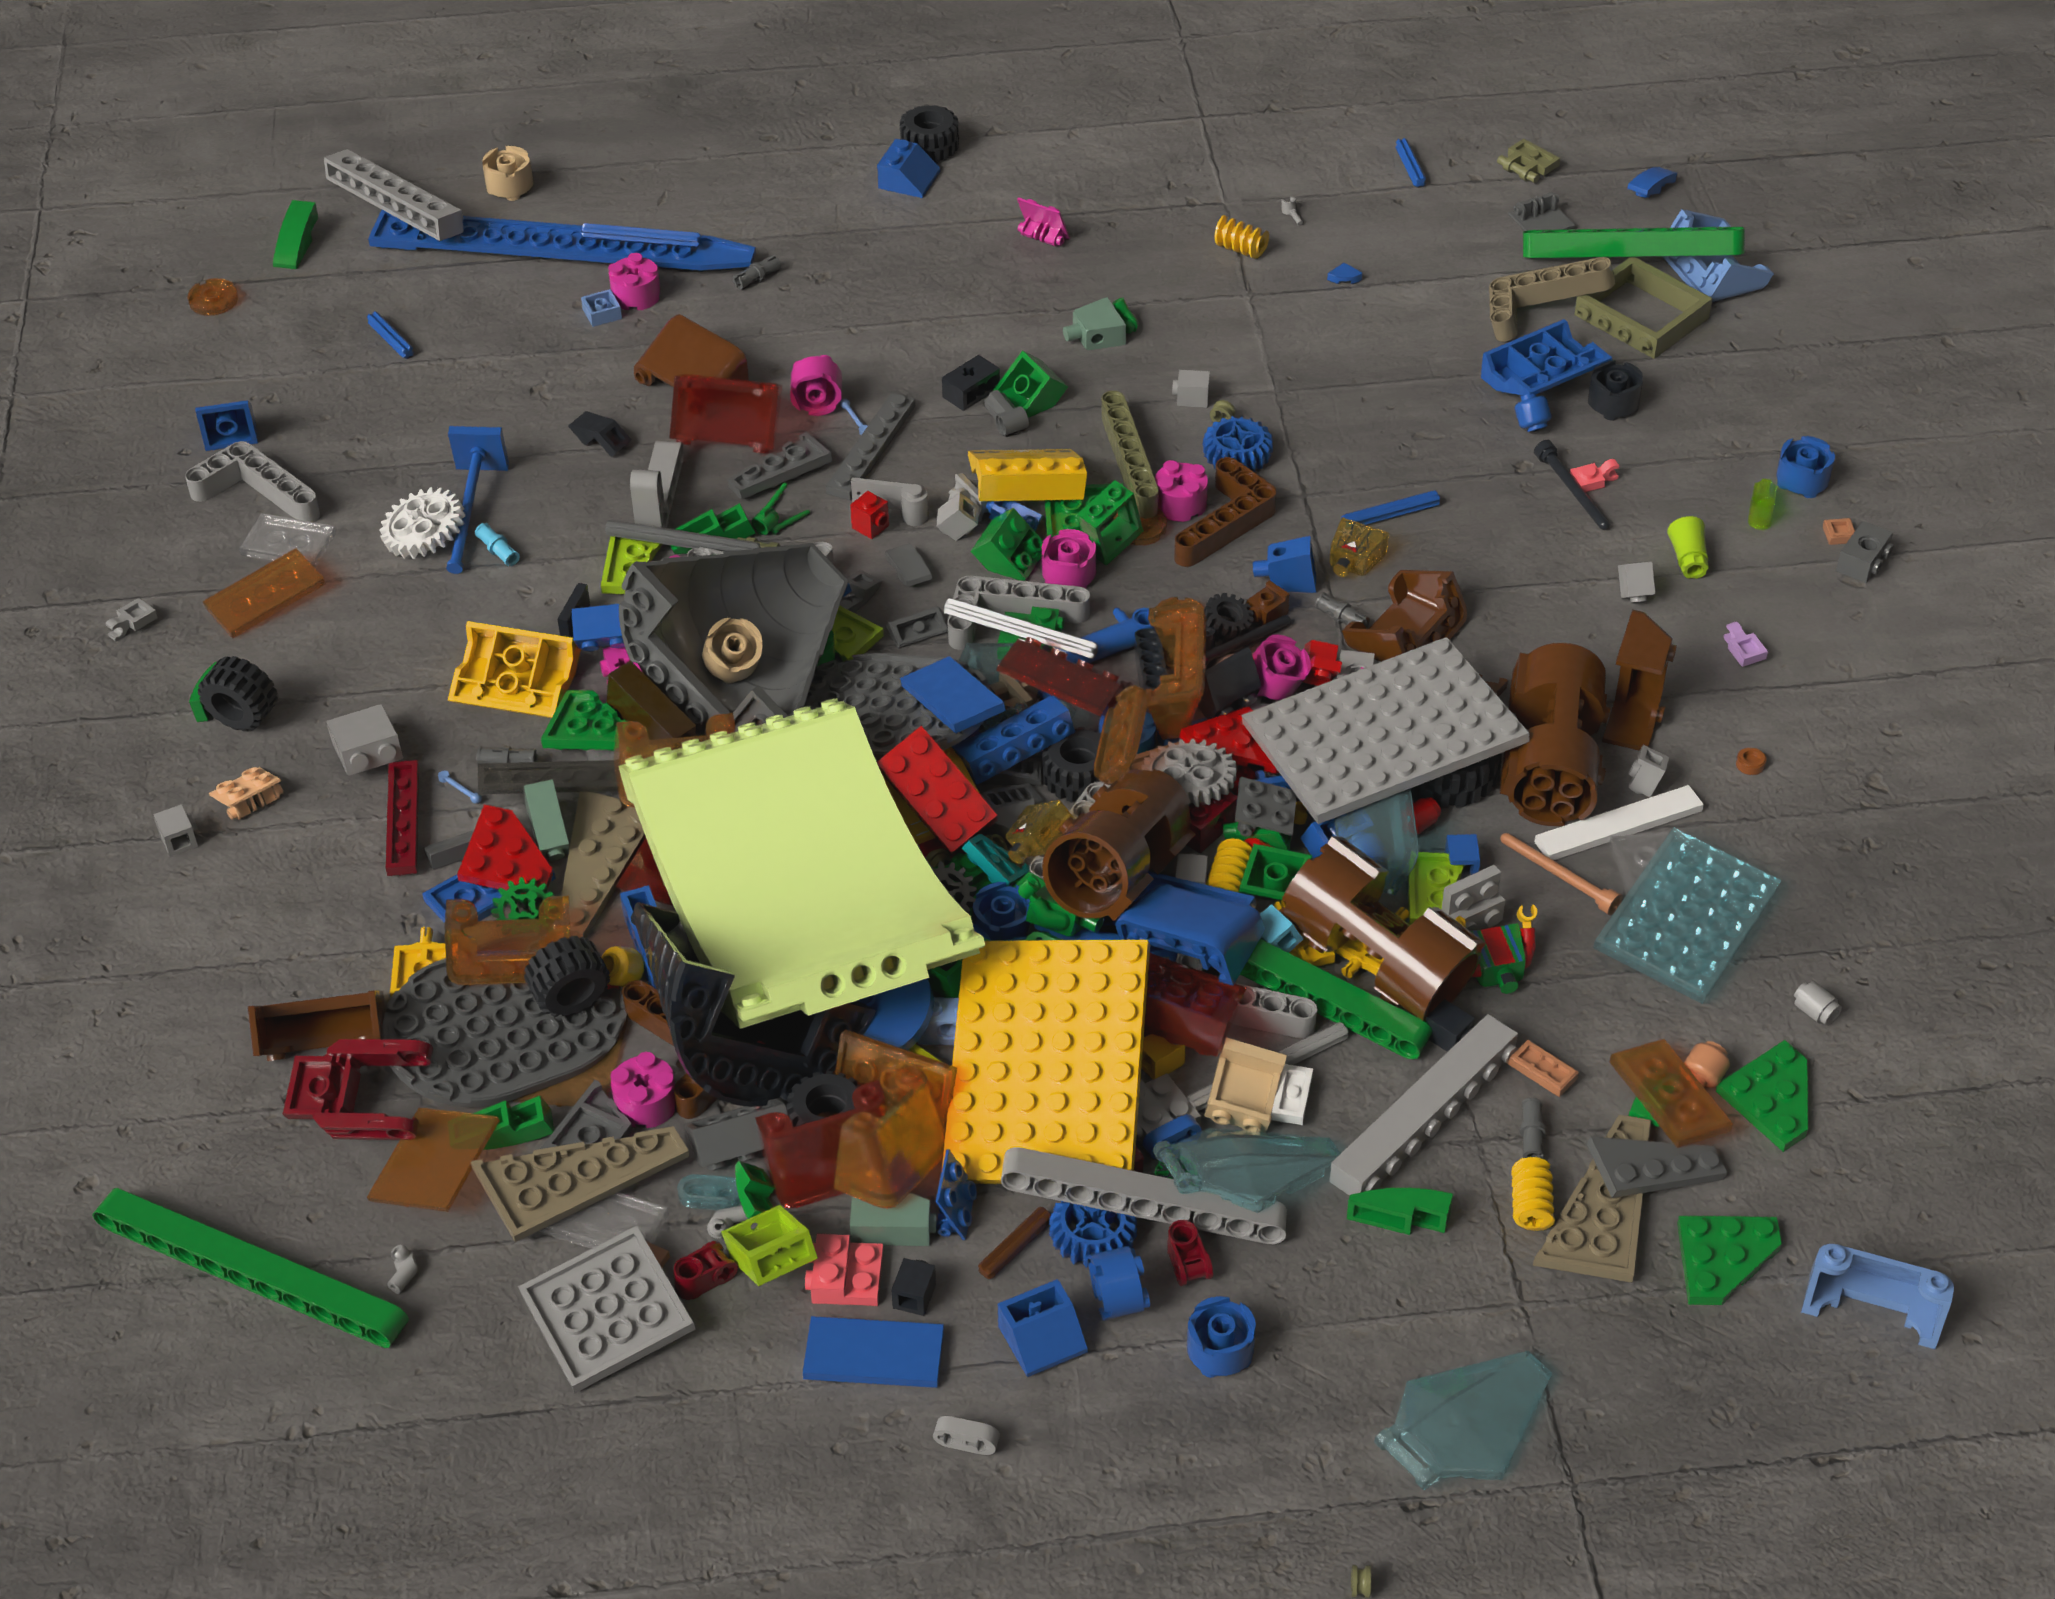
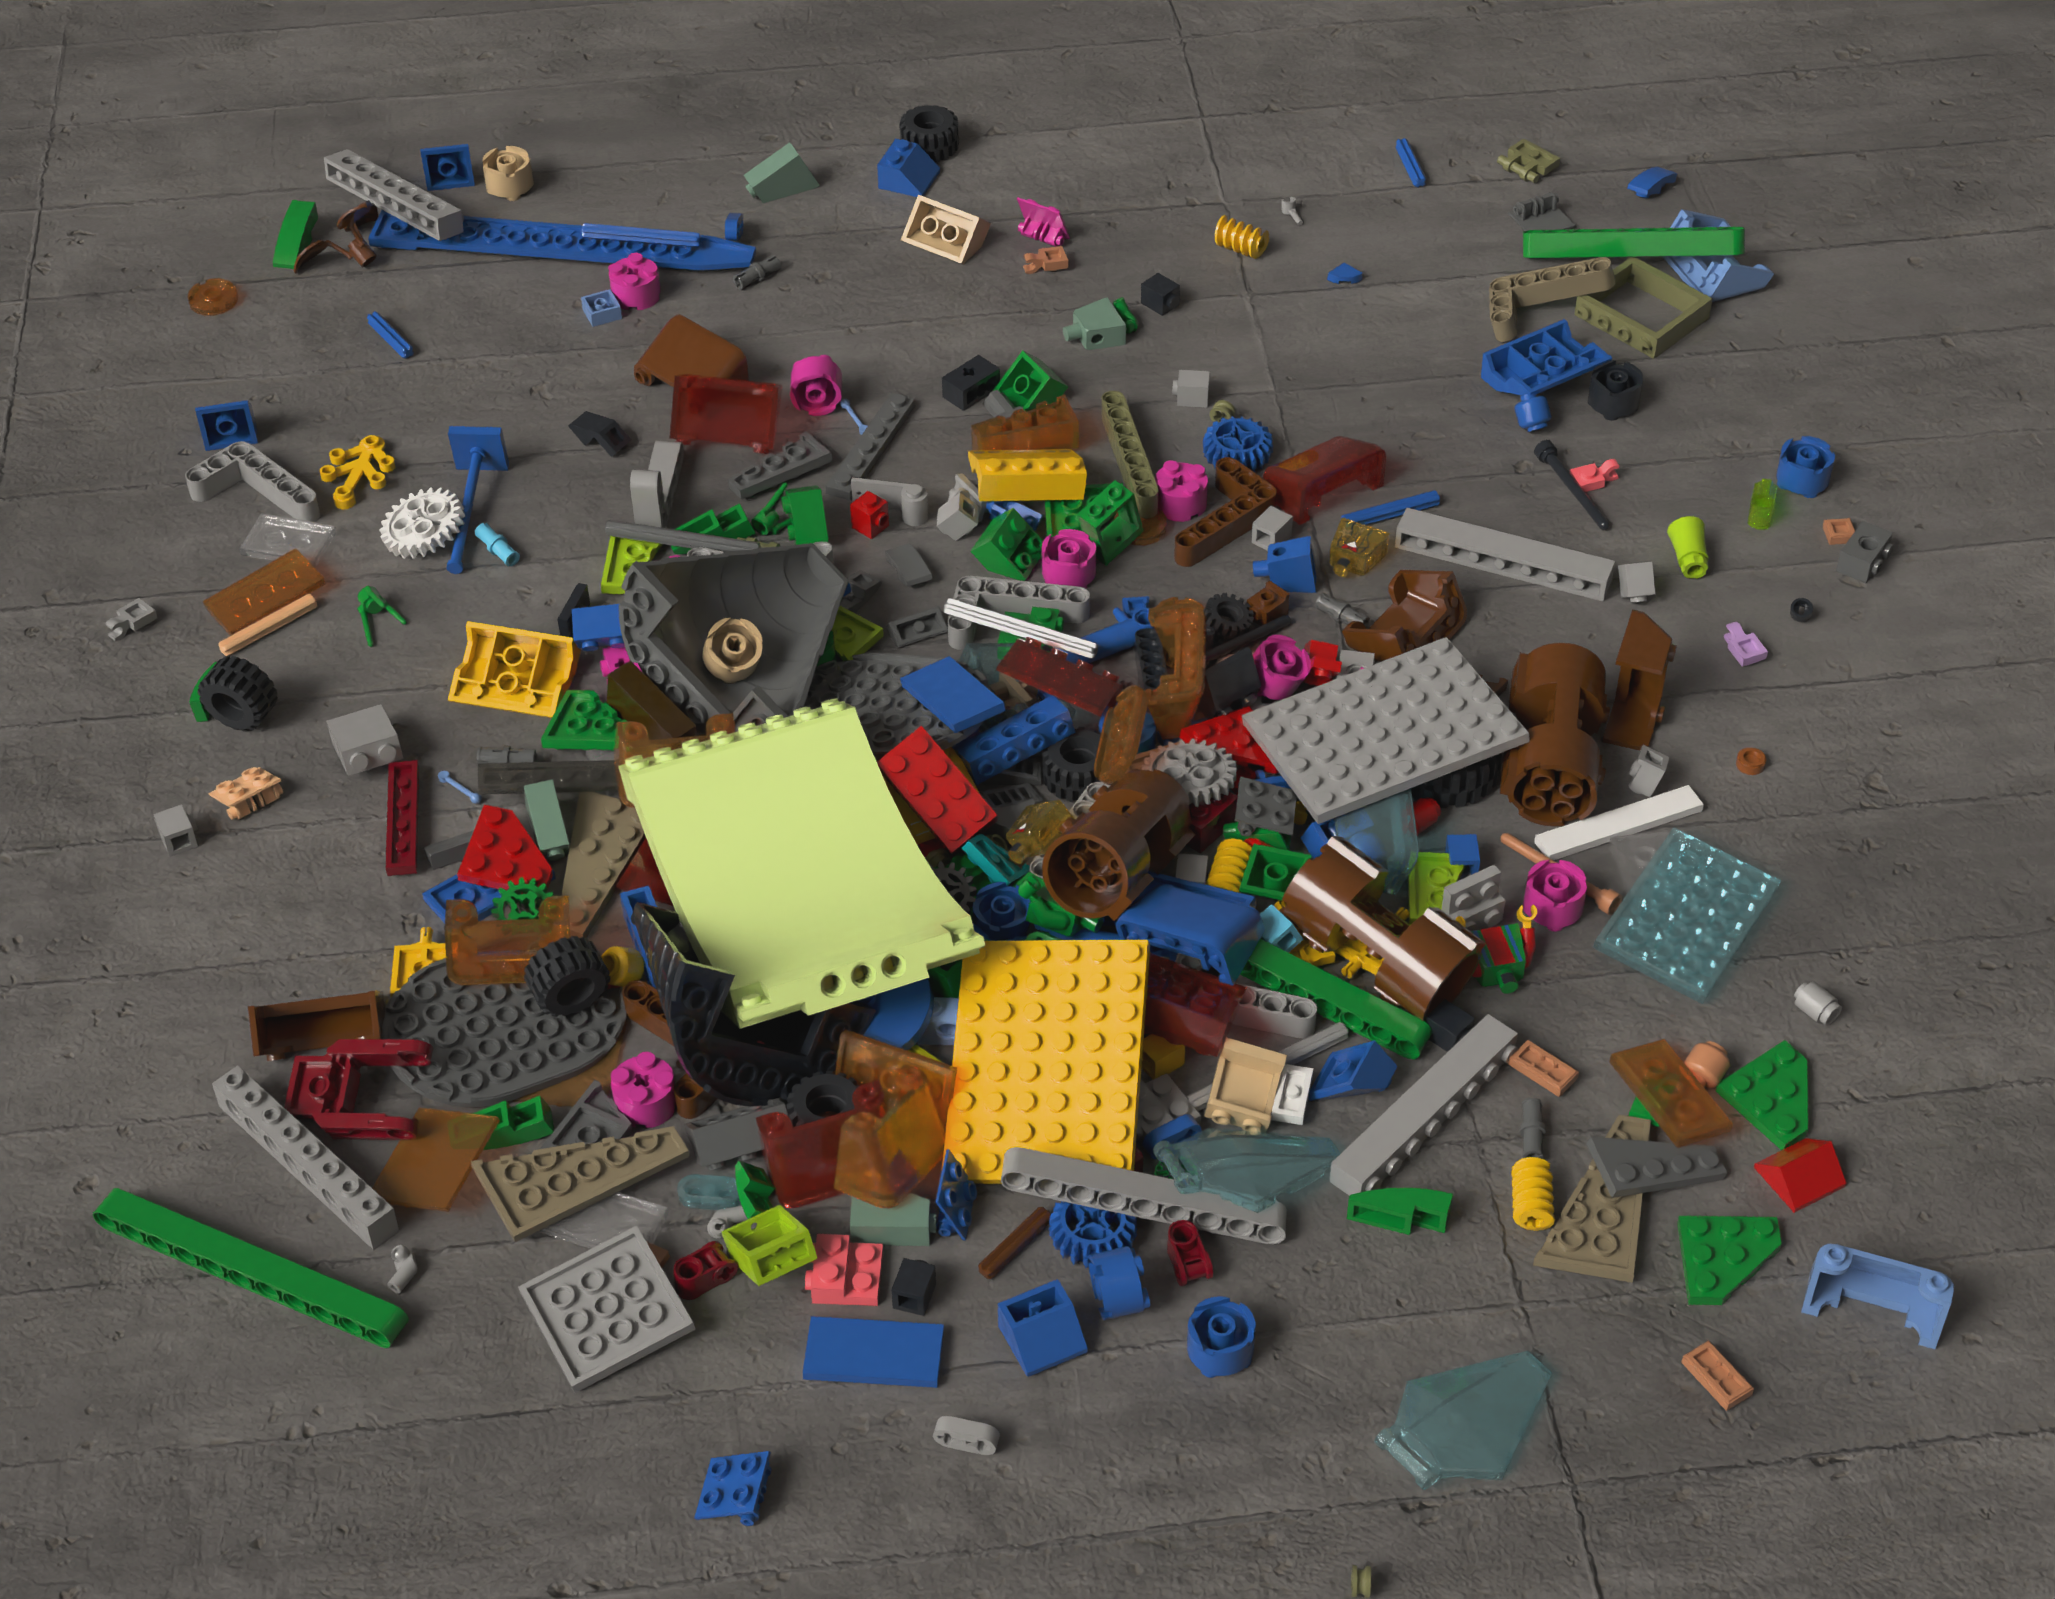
(267, 624): none -> light nougat axle
(306, 1157): none -> light grey brick
(358, 247): none -> reddish brown plant
(369, 448): none -> yellow plant
(373, 603): none -> green plant
(447, 167): none -> blue slope
(734, 226): none -> blue beam
(735, 1487): none -> blue hinge
(780, 176): none -> sand green slope
(807, 515): none -> green brick
(945, 230): none -> tan slope
(1038, 429): none -> clear orange wedge
(1049, 258): none -> nougat plate
(1131, 604): none -> blue tile
(1160, 294): none -> black brick
(1271, 527): none -> light grey brick
(1310, 474): none -> clear red windscreen
(1354, 1072): none -> blue slope
(1505, 554): none -> light grey brick
(1557, 893): none -> dark pink brick
(1717, 1375): none -> nougat plate
(1794, 609): none -> black hinge
(1803, 1172): none -> red slope

